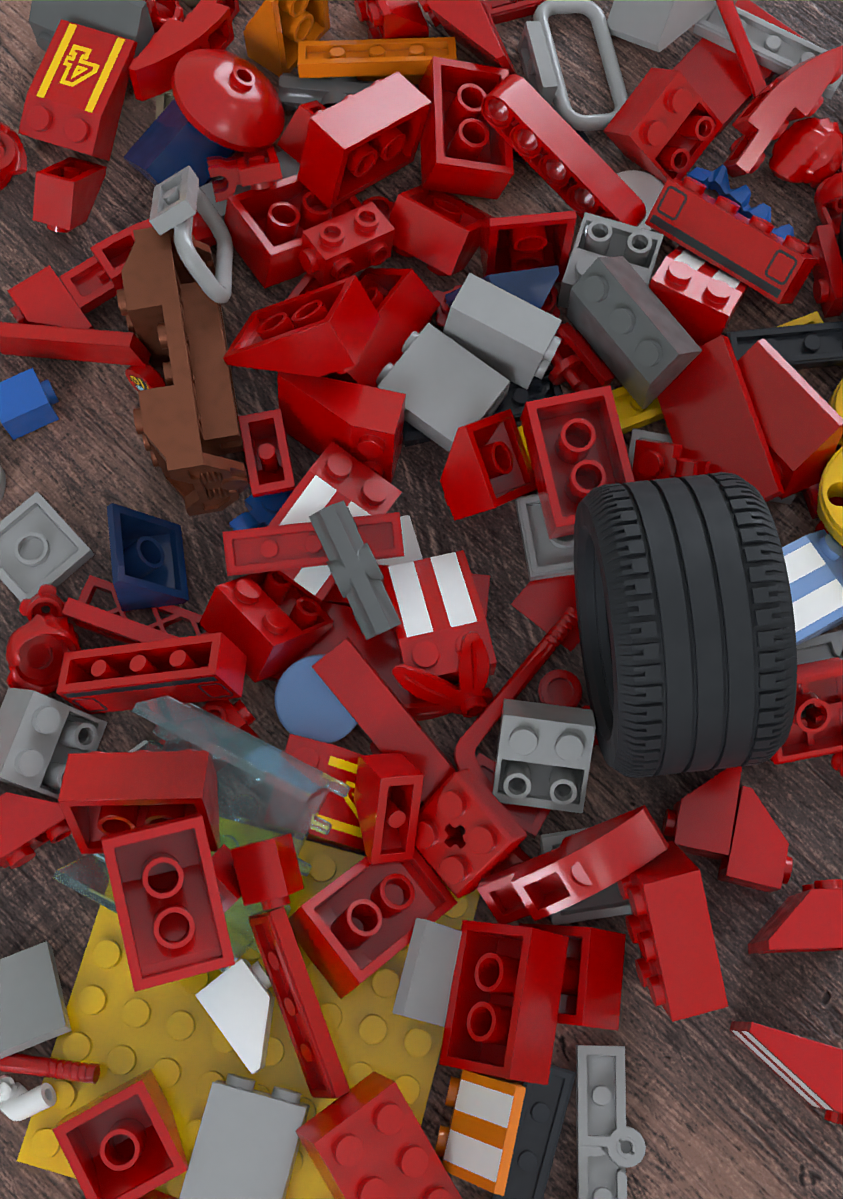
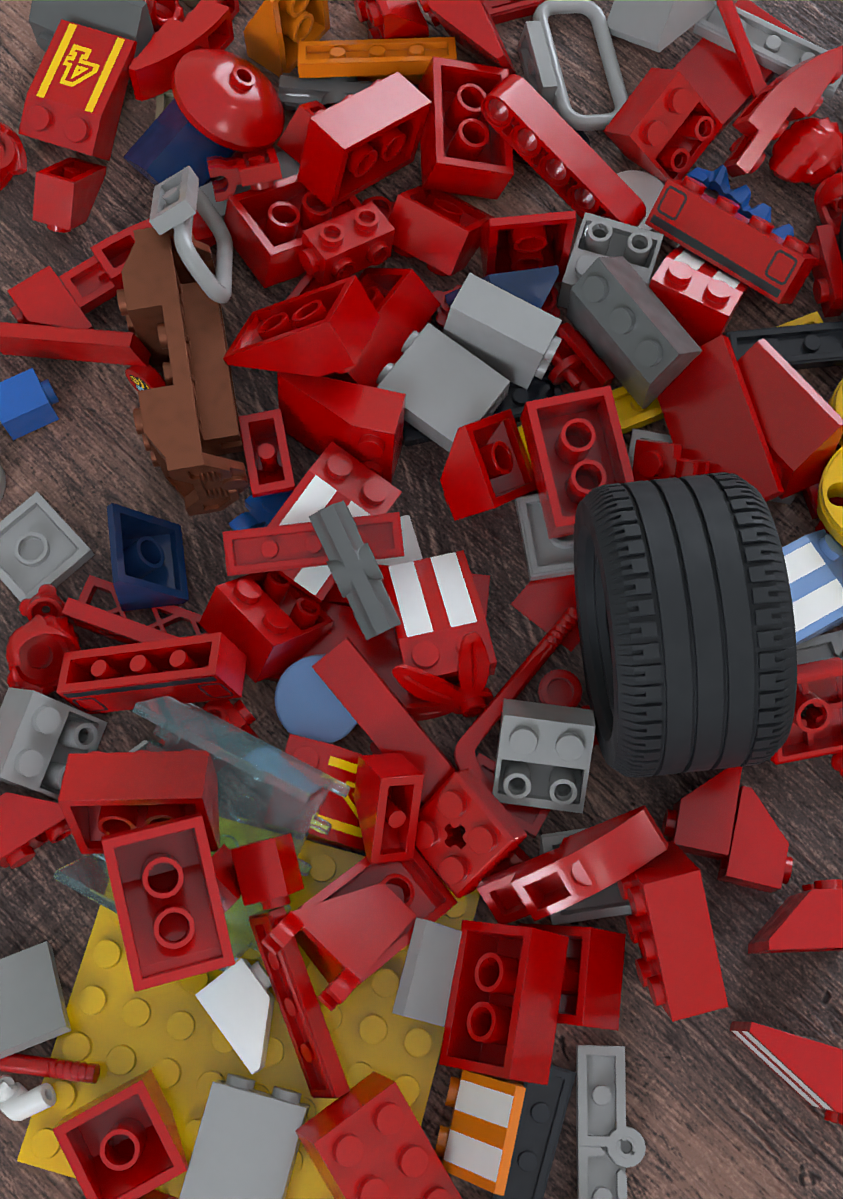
(350, 931): none -> red flag

